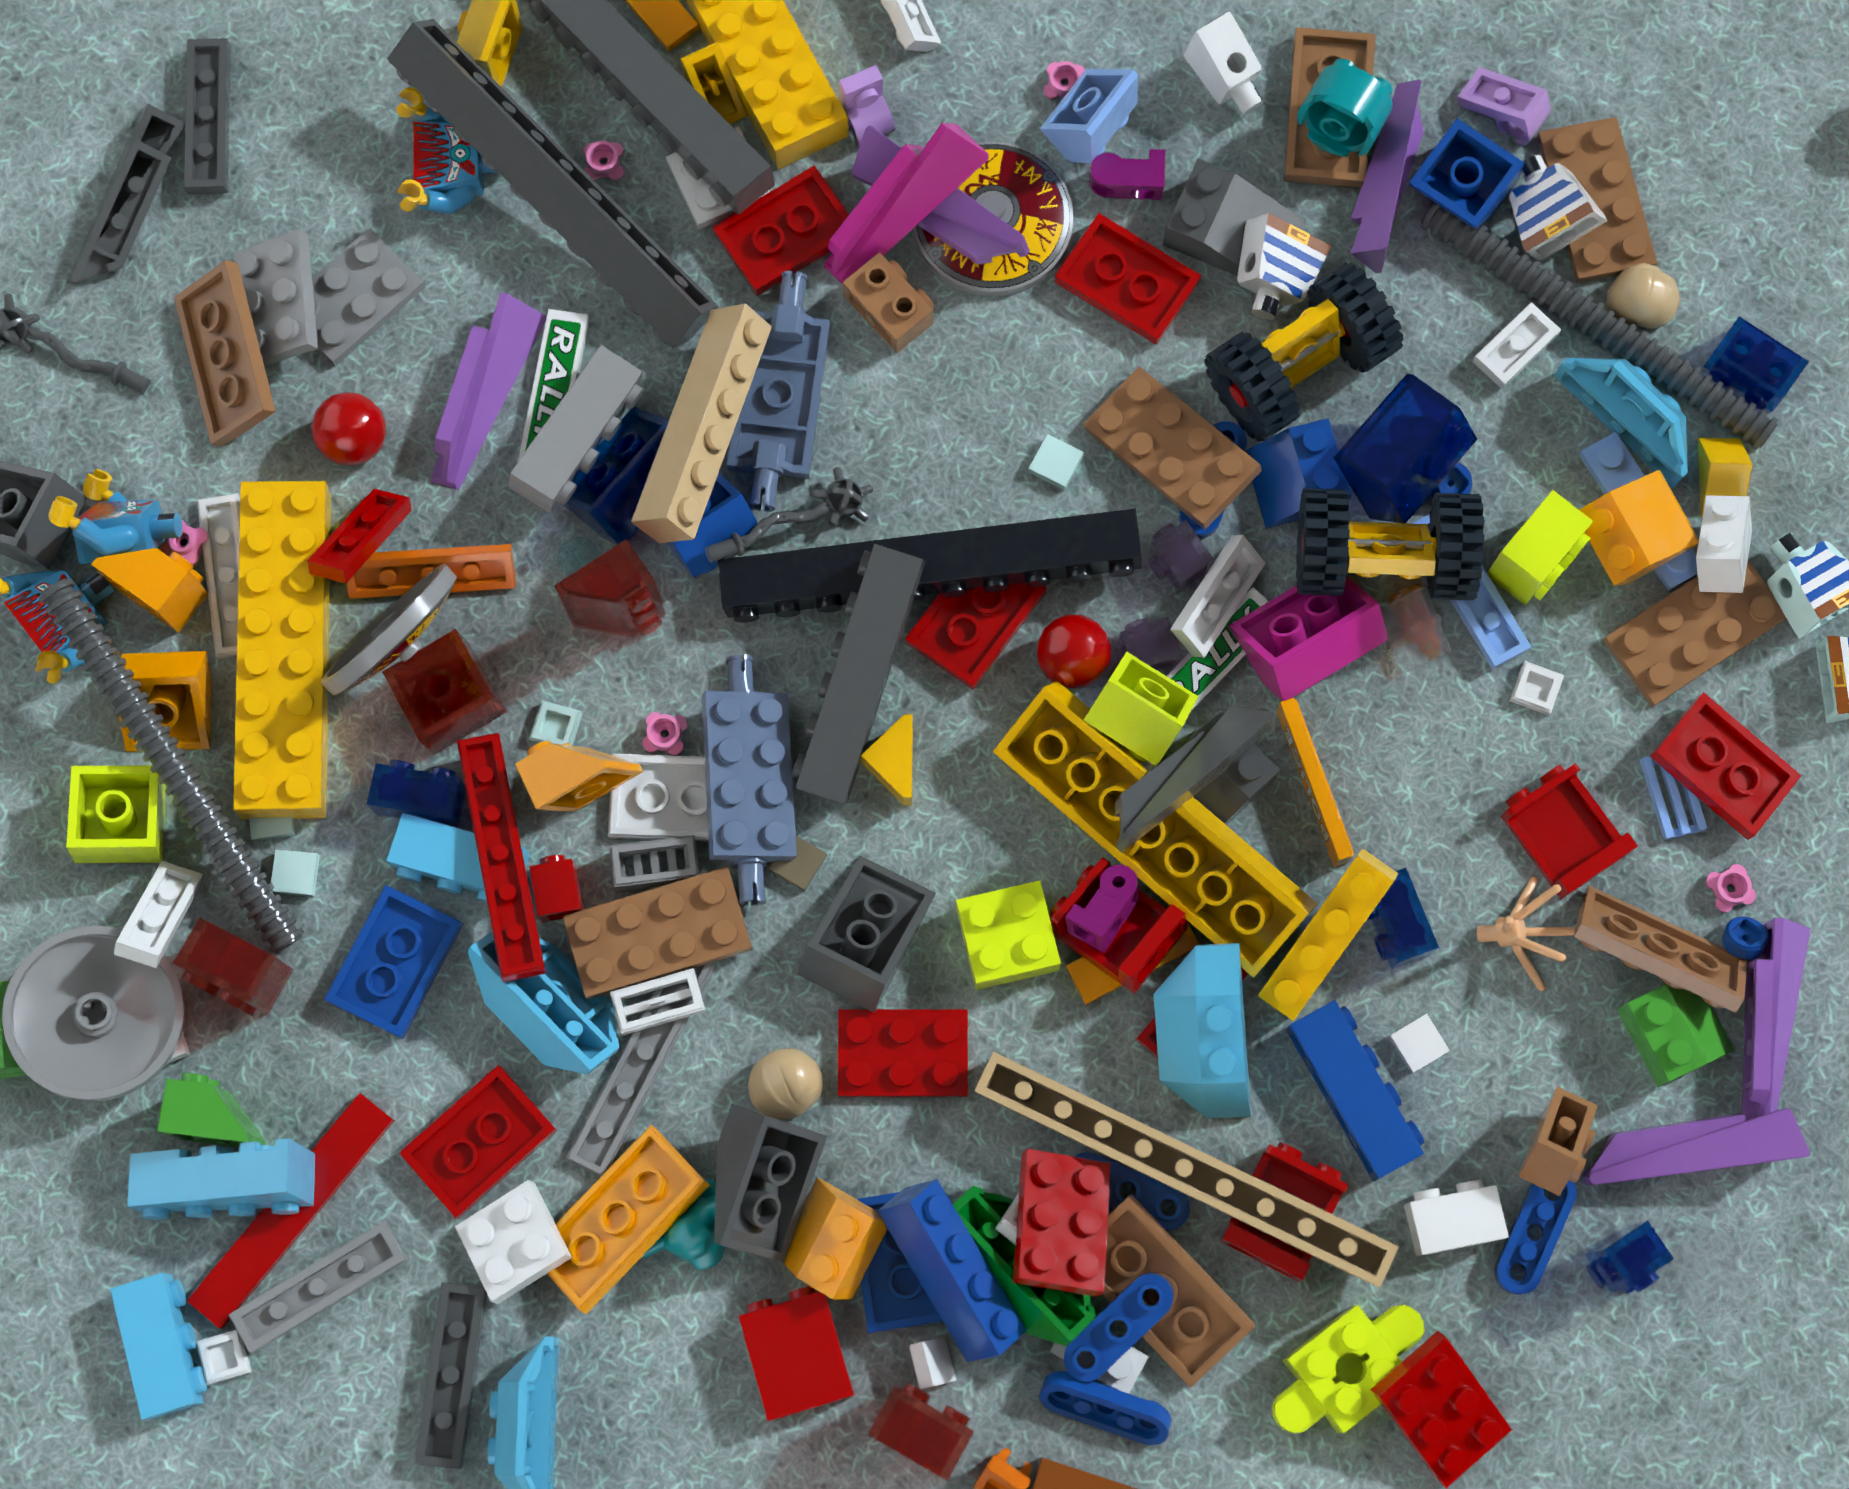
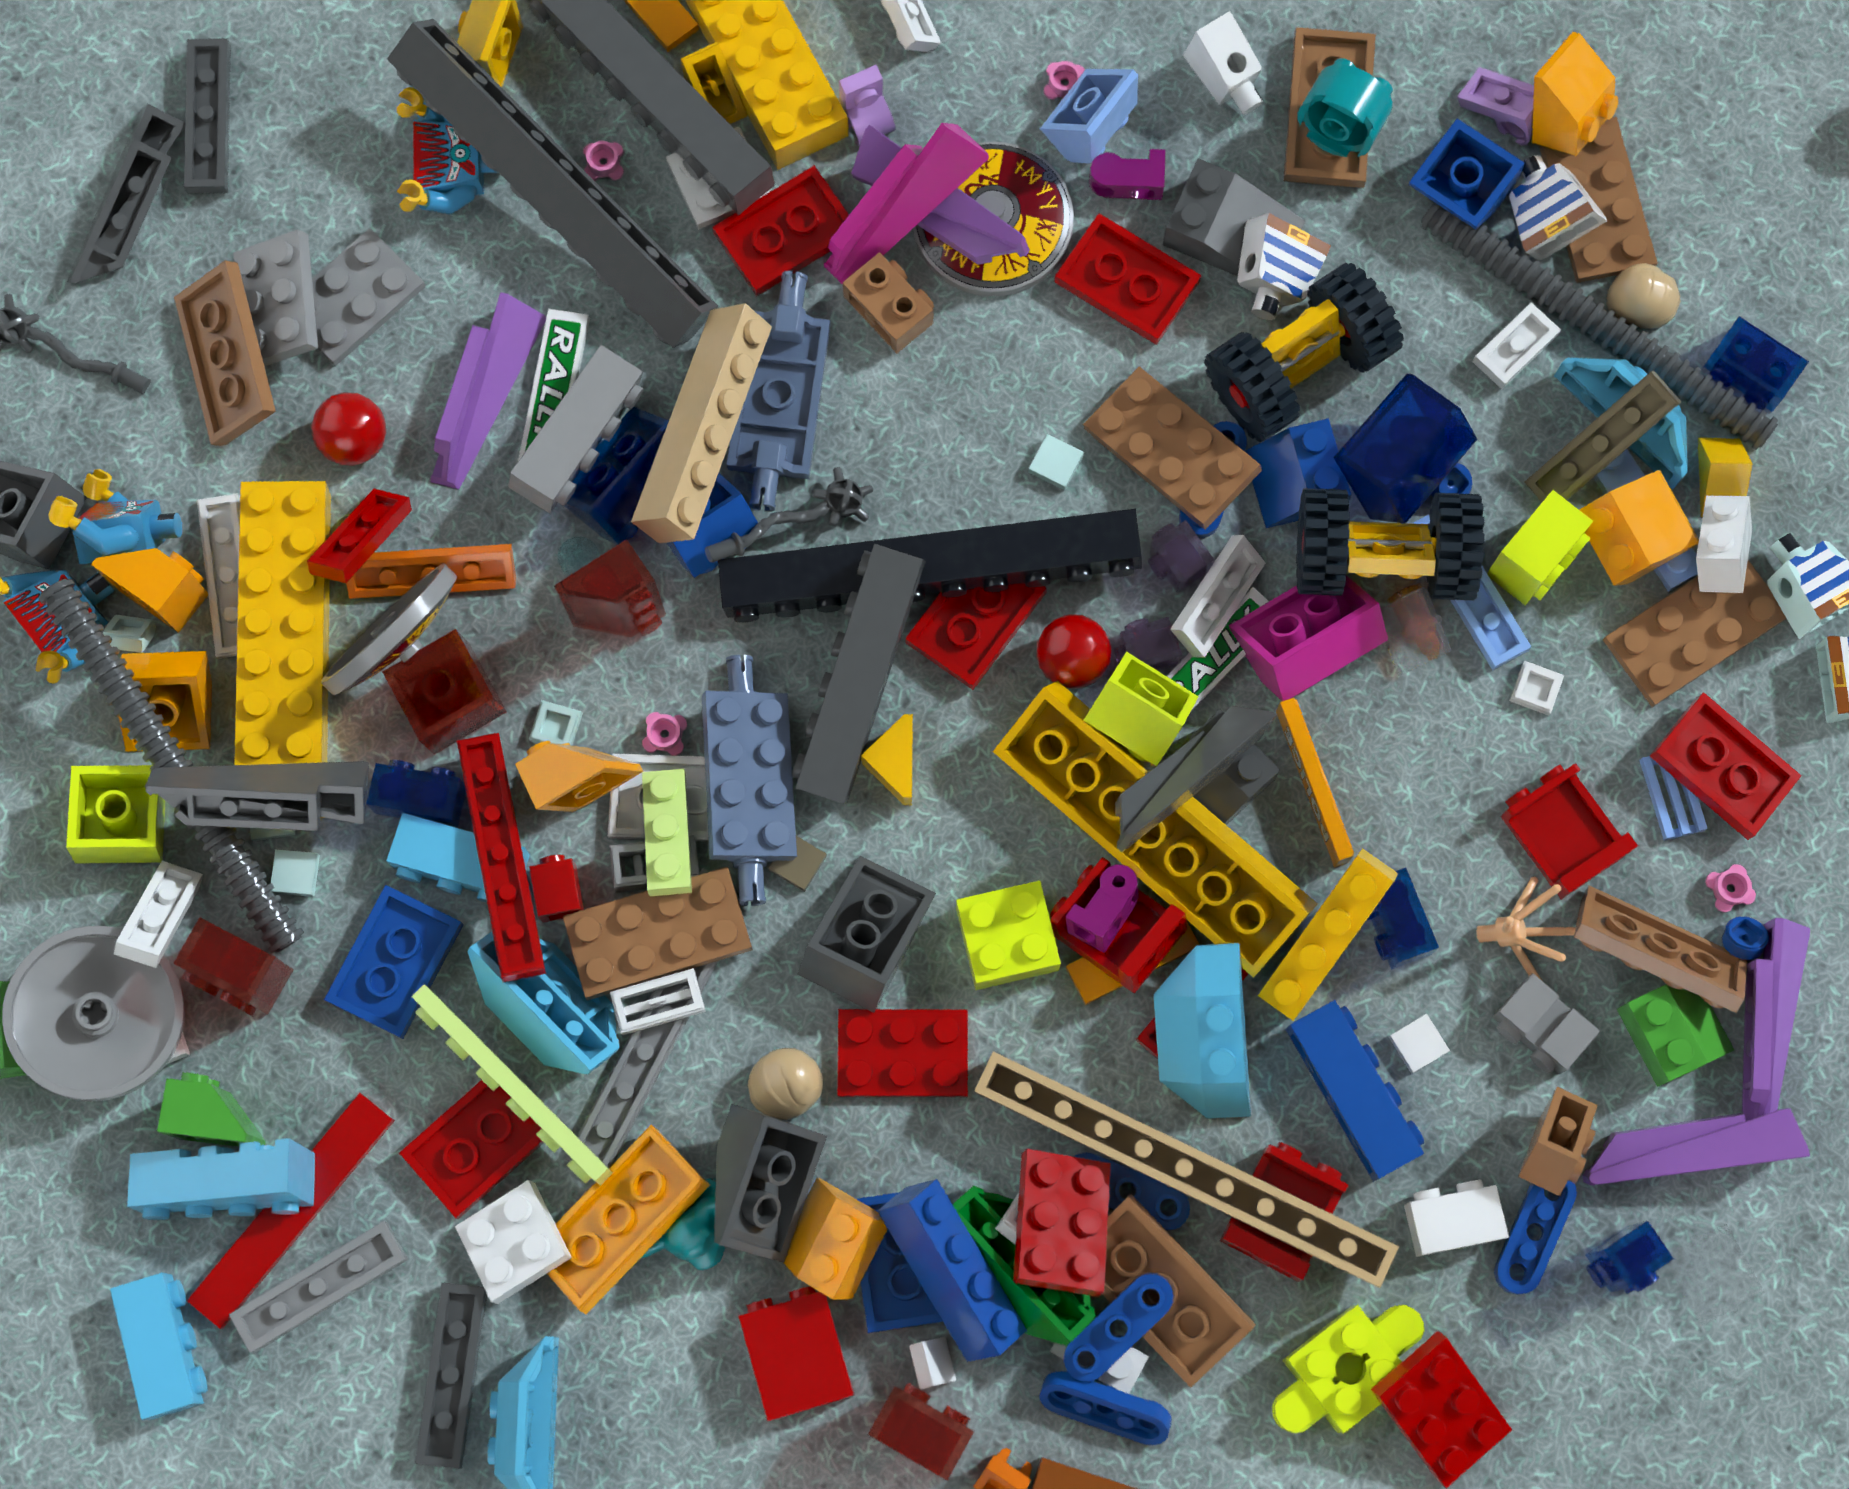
(130, 632): none -> light aqua tile
(193, 549): bright pink plate -> none
(223, 1357): white tile -> none
(264, 794): none -> dark grey wedge
(523, 1100): none -> yellowish green plate
(666, 832): none -> yellowish green plate
(1387, 176): medium lavender wedge -> none
(1544, 1025): none -> light grey brick
(1572, 97): none -> light orange slope
(1605, 439): none -> dark tan tile

